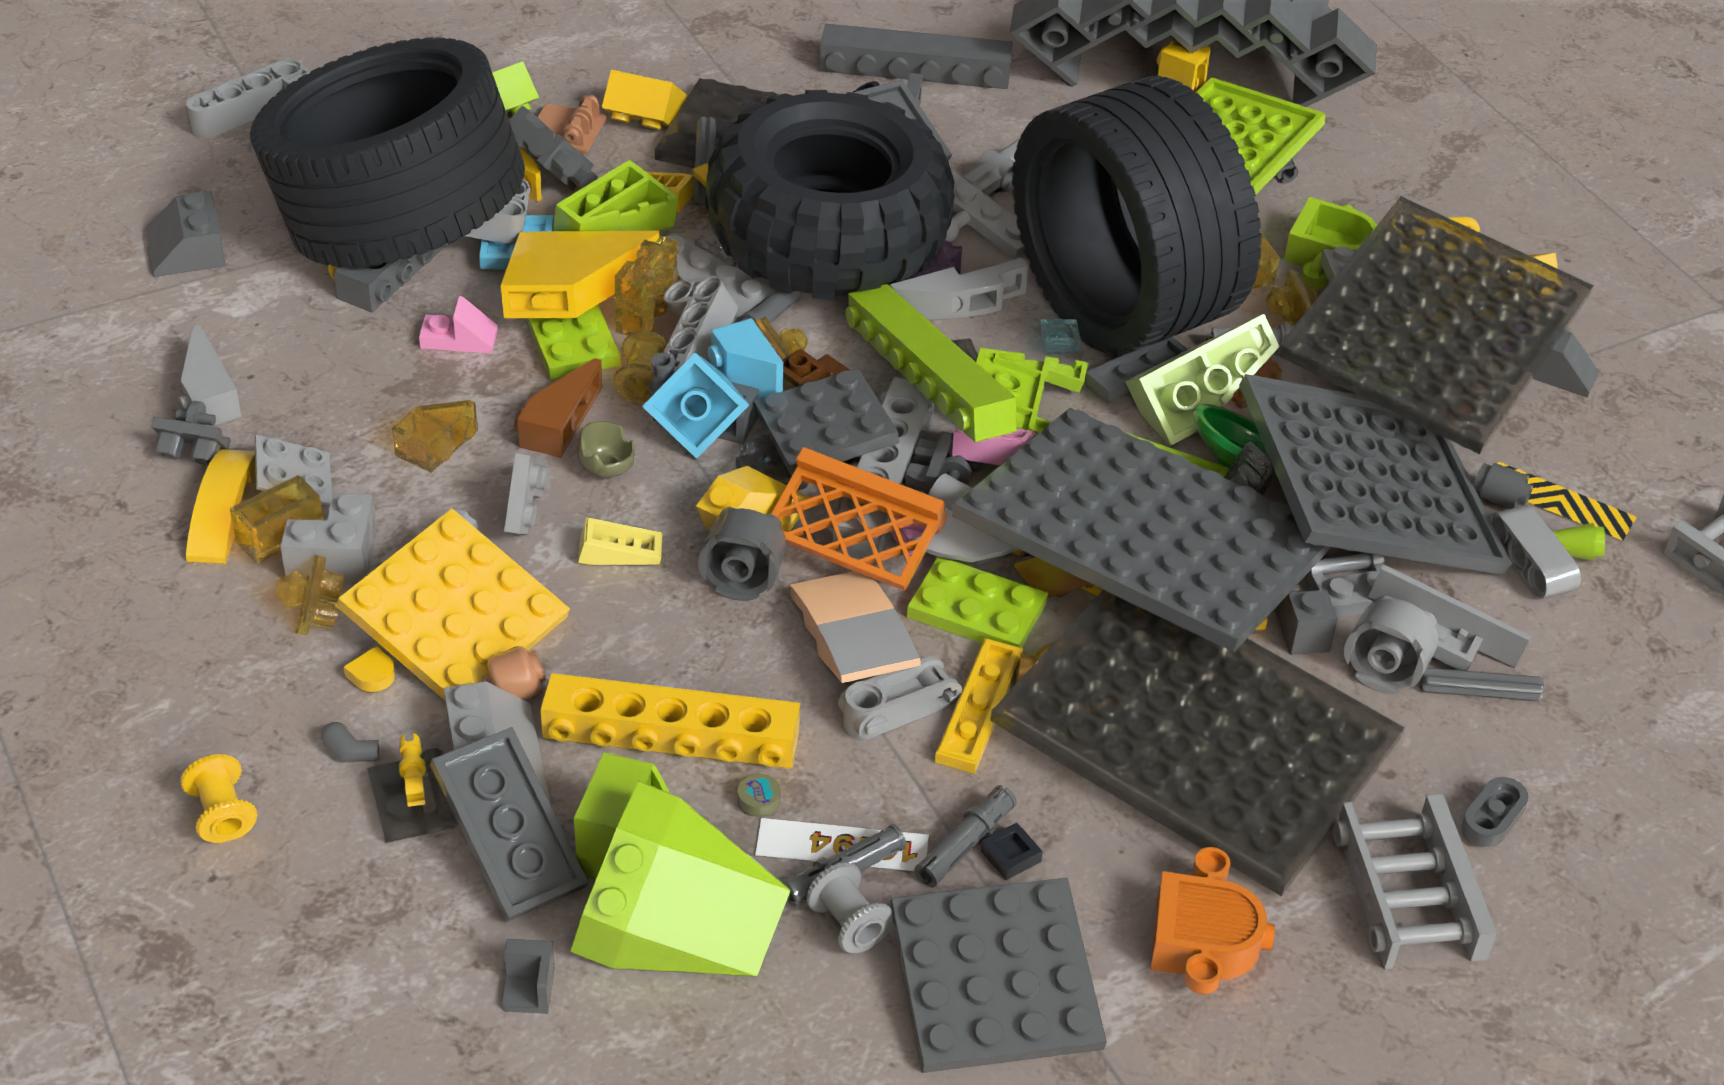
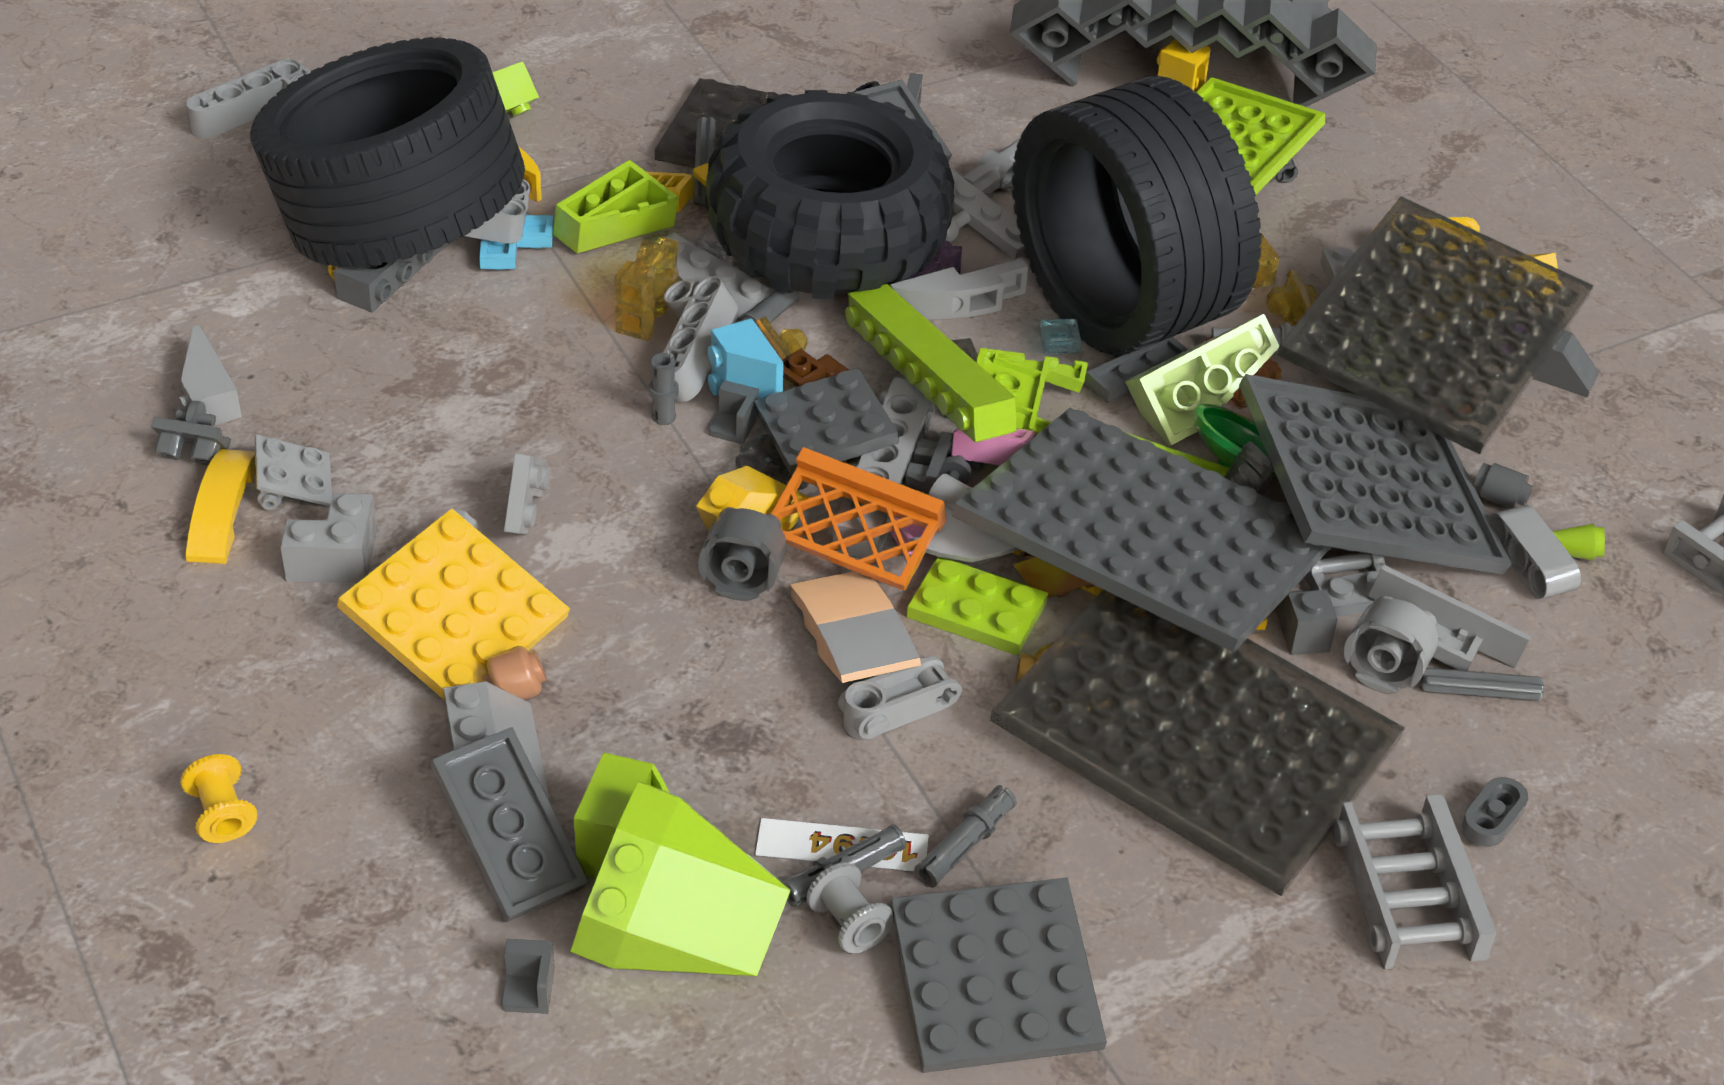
(186, 236): dark grey slope -> none
(263, 518): clear yellow brick -> none
(295, 591): clear yellow hips -> none
(346, 747): dark grey arm -> none
(371, 671): yellow tile -> none
(390, 798): clear smoke plate -> none
(412, 769): yellow piece -> none
(434, 432): clear yellow slope -> none
(465, 331): bright pink slope -> none
(551, 150): dark grey hips -> none
(558, 410): dark orange slope -> none
(566, 271): yellow slope -> none
(573, 342): lime plate -> none
(575, 125): nougat hinge -> none
(604, 449): olive hair -> none
(608, 544): light yellow slope -> none
(634, 379): clear yellow hose -> none
(642, 99): yellow slope -> none
(670, 720): yellow brick -> none
(696, 404): medium azure slope -> none
(759, 795): olive tile -> none
(899, 53): dark grey brick -> none
(970, 721): yellow tile -> none
(1011, 851): black tile -> none
(1208, 924): orange piece -> none
(1324, 227): lime piece -> none
(1577, 506): sticker -> none

